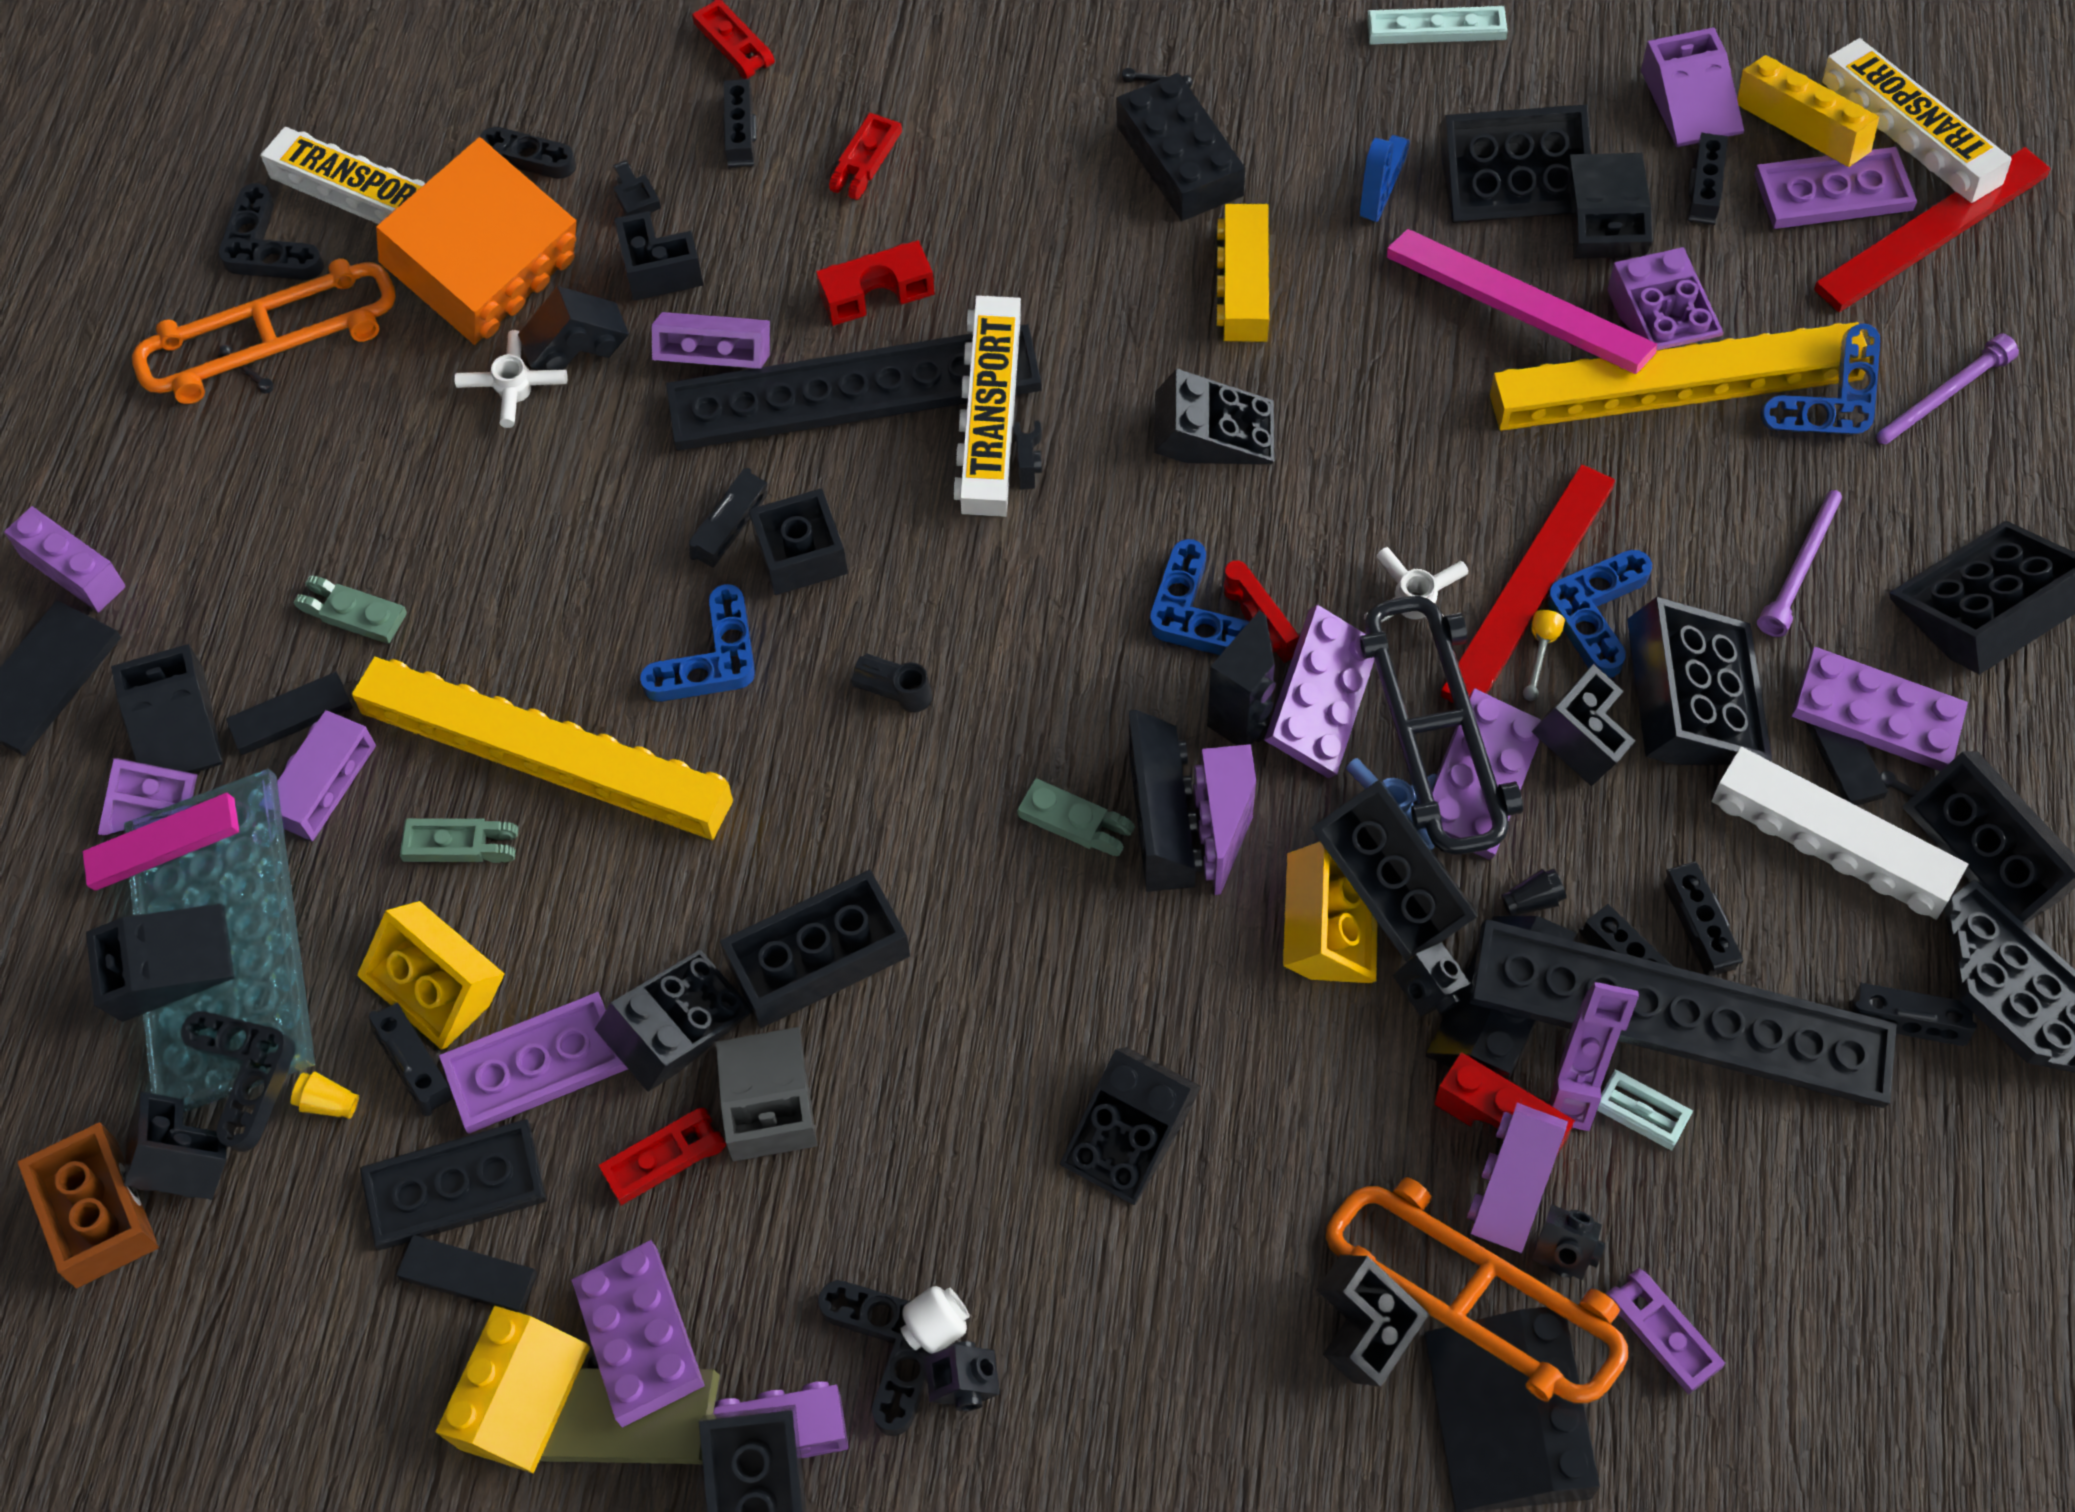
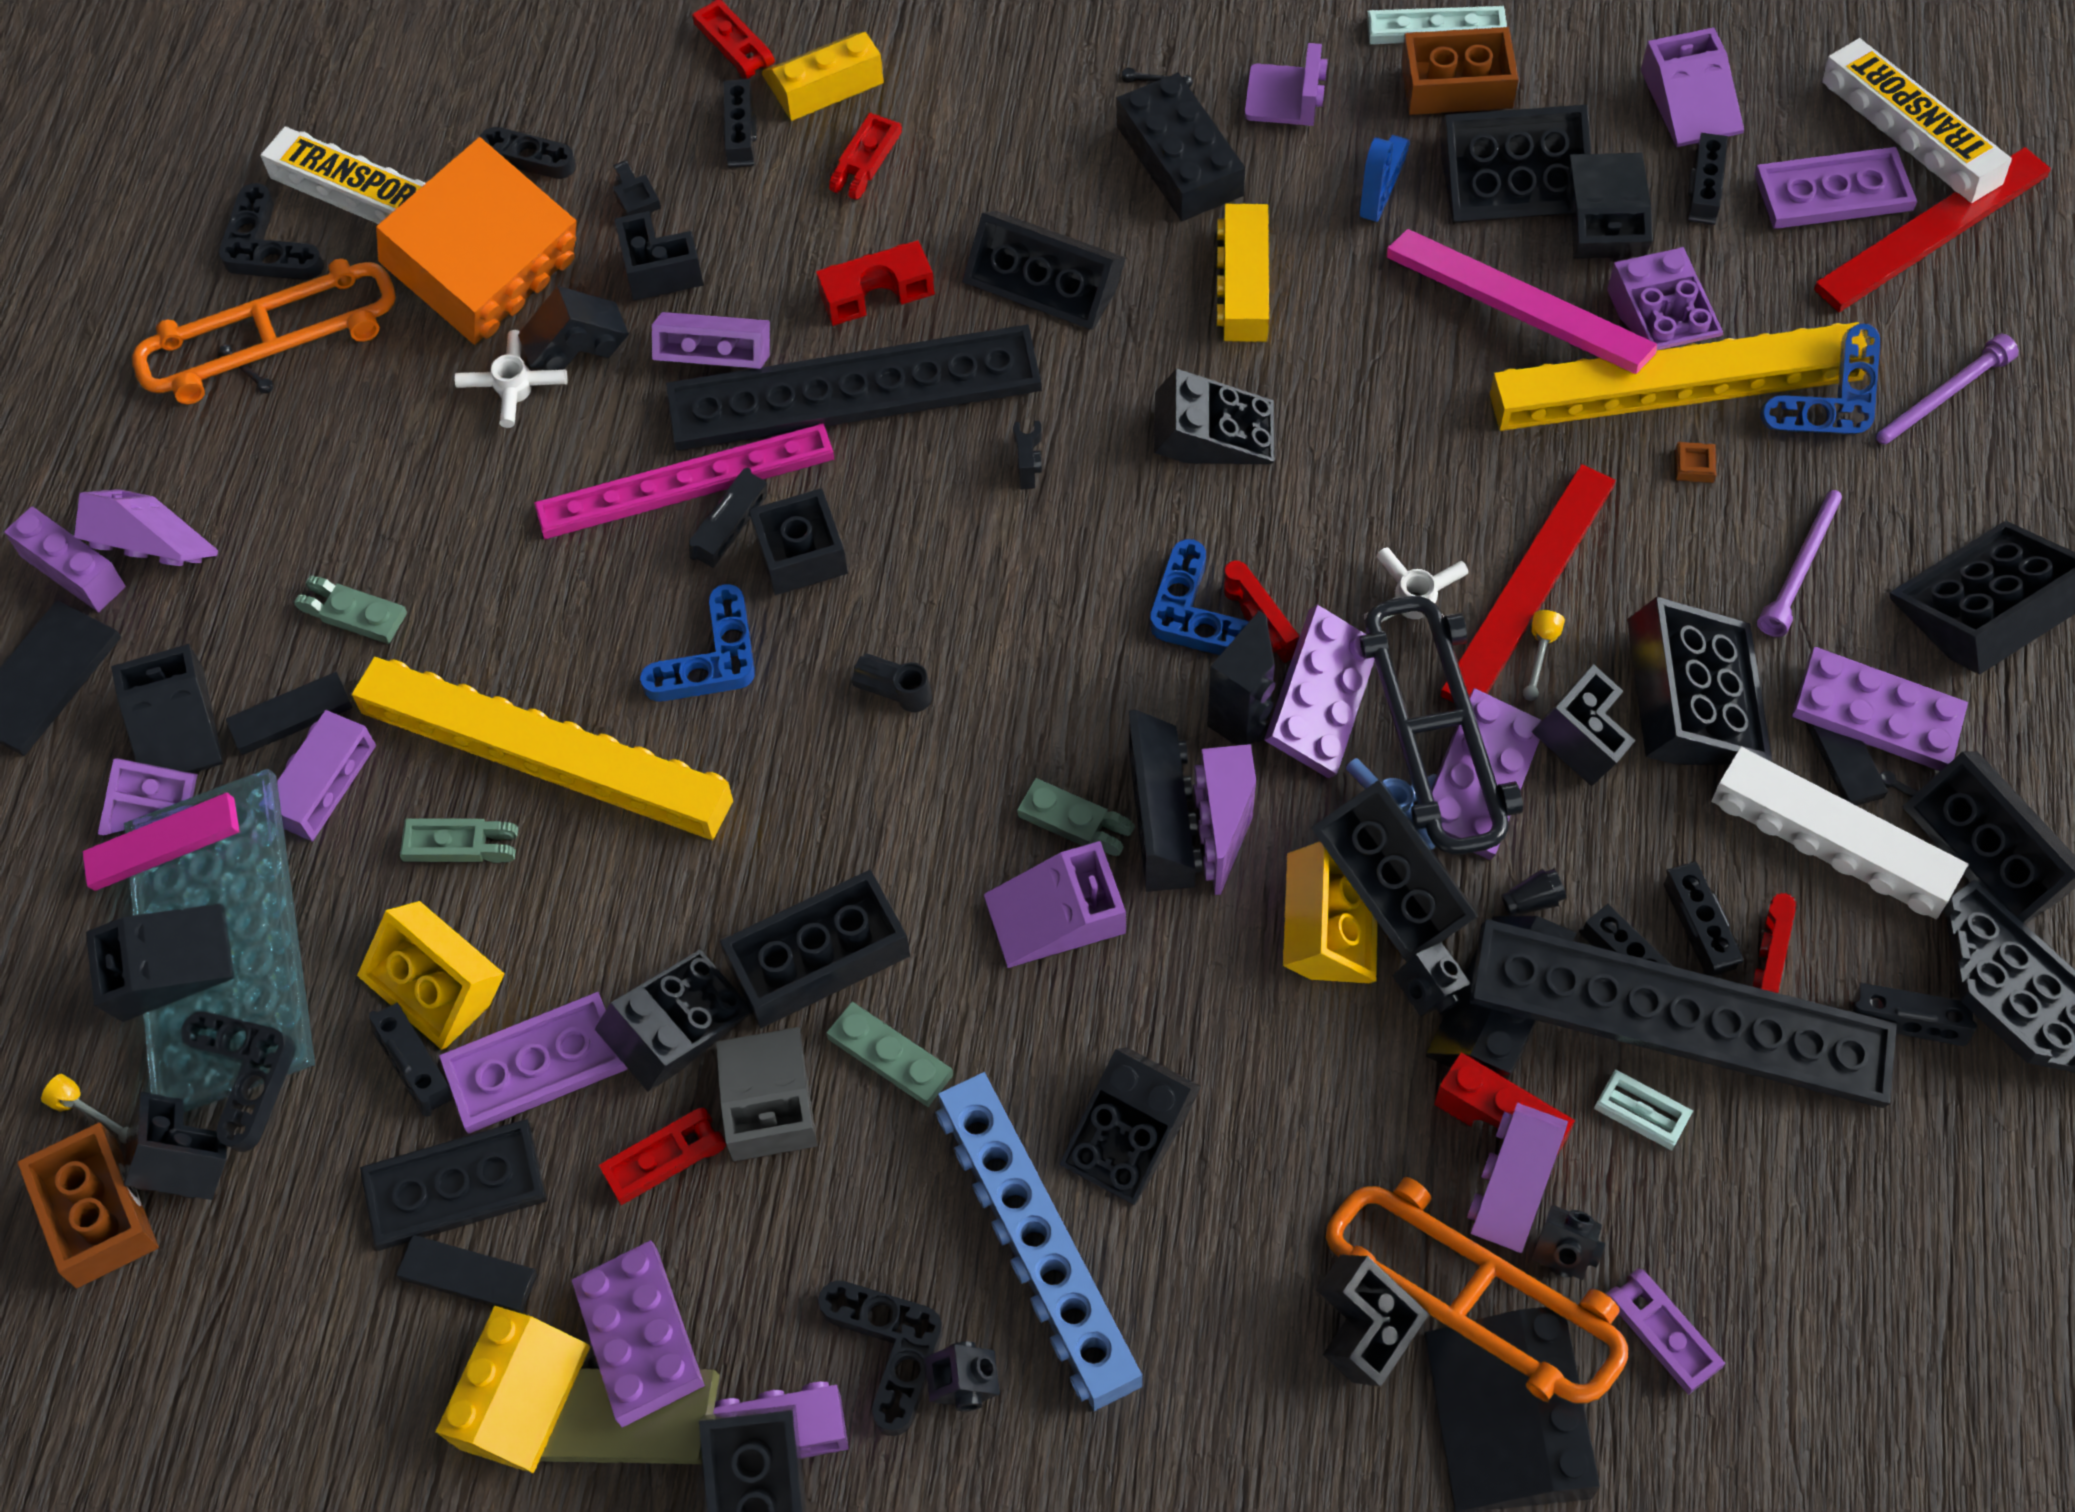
(64, 1095): none -> hinge
(139, 527): none -> medium lavender slope
(322, 1096): yellow cone -> none
(682, 481): none -> dark pink tile
(826, 75): none -> yellow slope
(890, 1054): none -> sand green plate
(934, 1320): white head -> none
(990, 406): brick -> none
(1042, 269): none -> black slope
(1057, 906): none -> medium lavender slope
(1117, 1372): none -> medium blue brick
(1287, 92): none -> medium lavender bracket
(1459, 70): none -> dark orange brick
(1586, 602): blue beam -> none
(1589, 1051): medium lavender slope -> none
(1695, 462): none -> dark orange tile
(1776, 942): none -> red hinge
(1807, 110): yellow brick -> none

